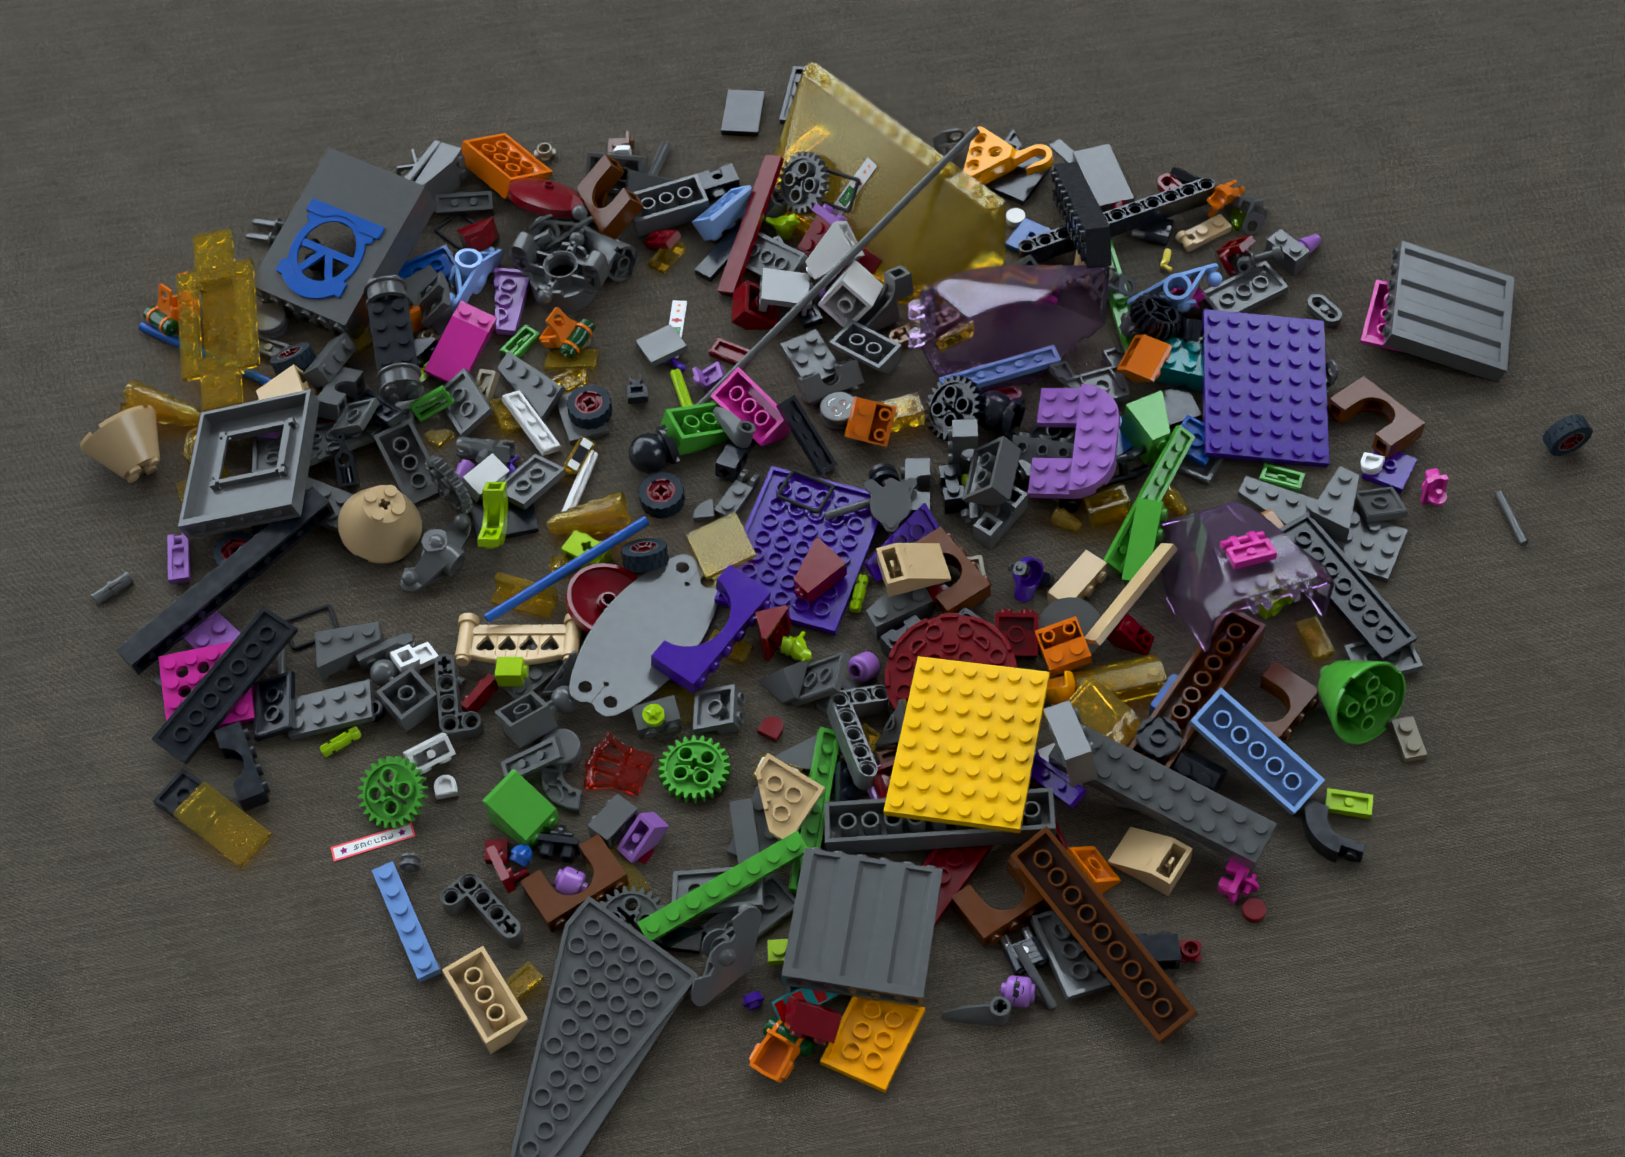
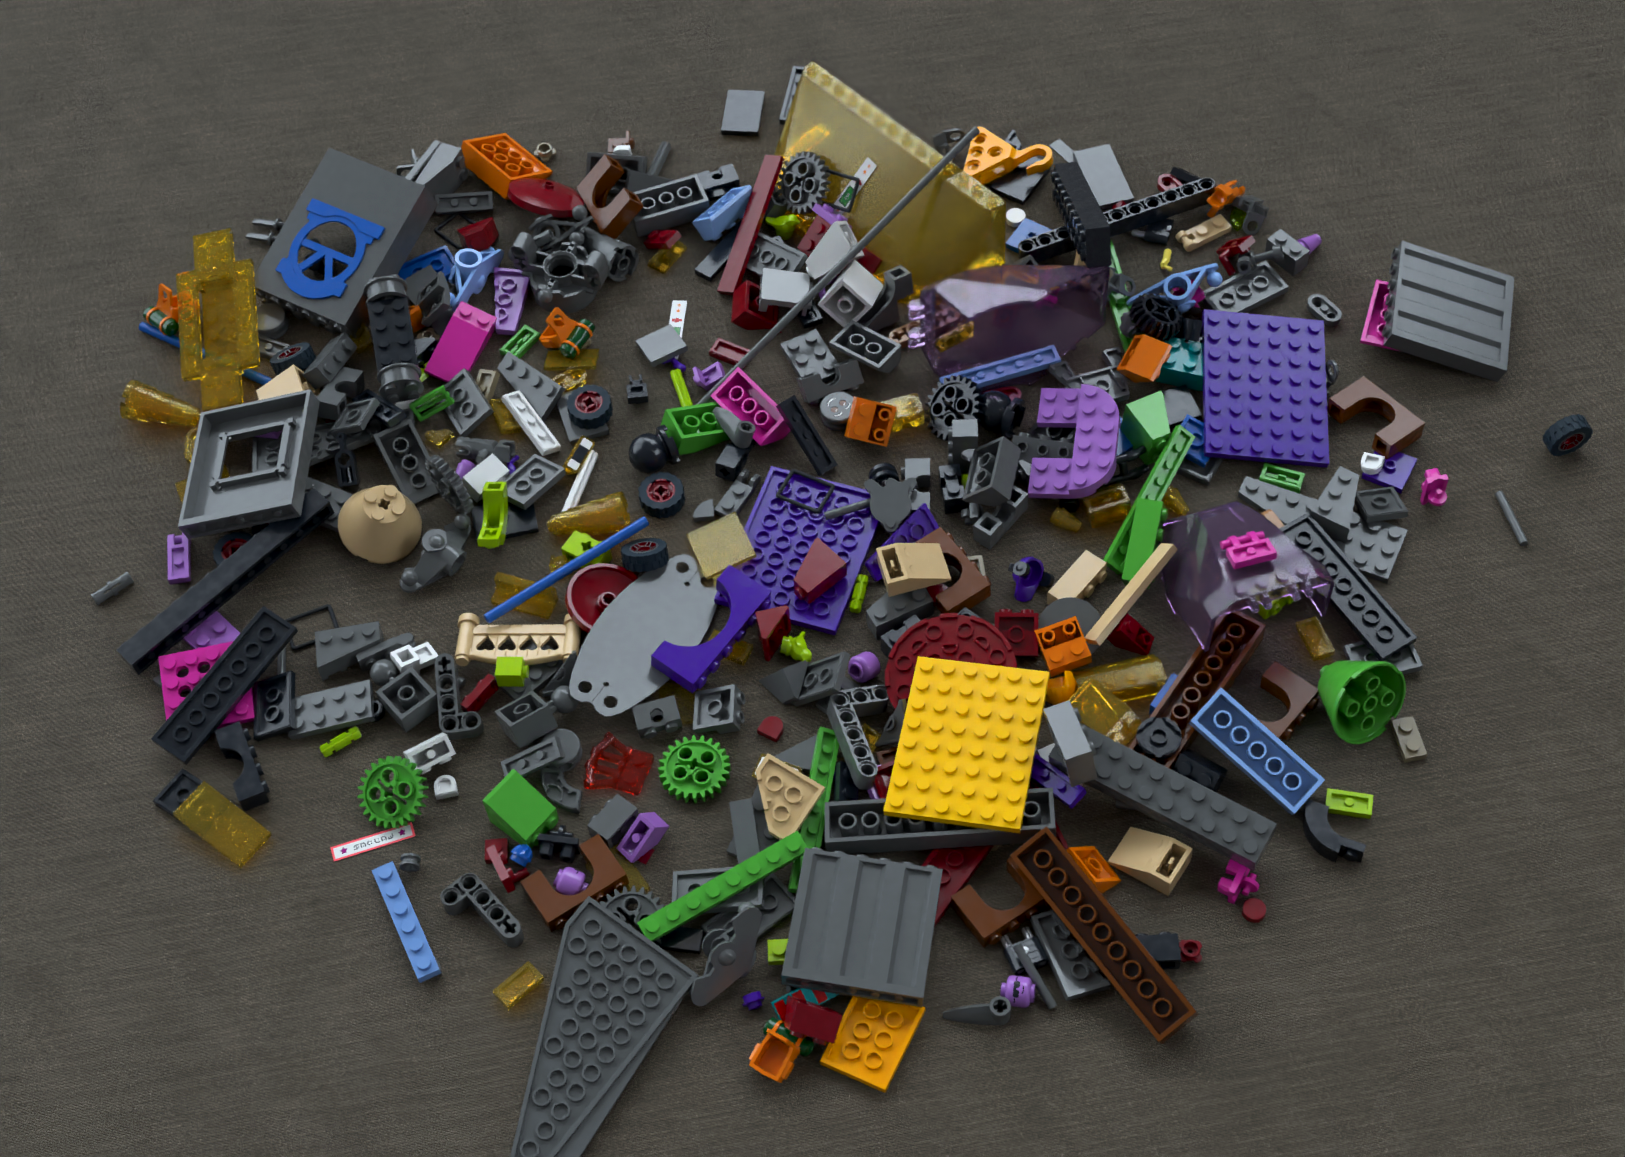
(126, 443): tan cone -> none
(486, 999): tan slope -> none
(653, 715): lime tile -> none

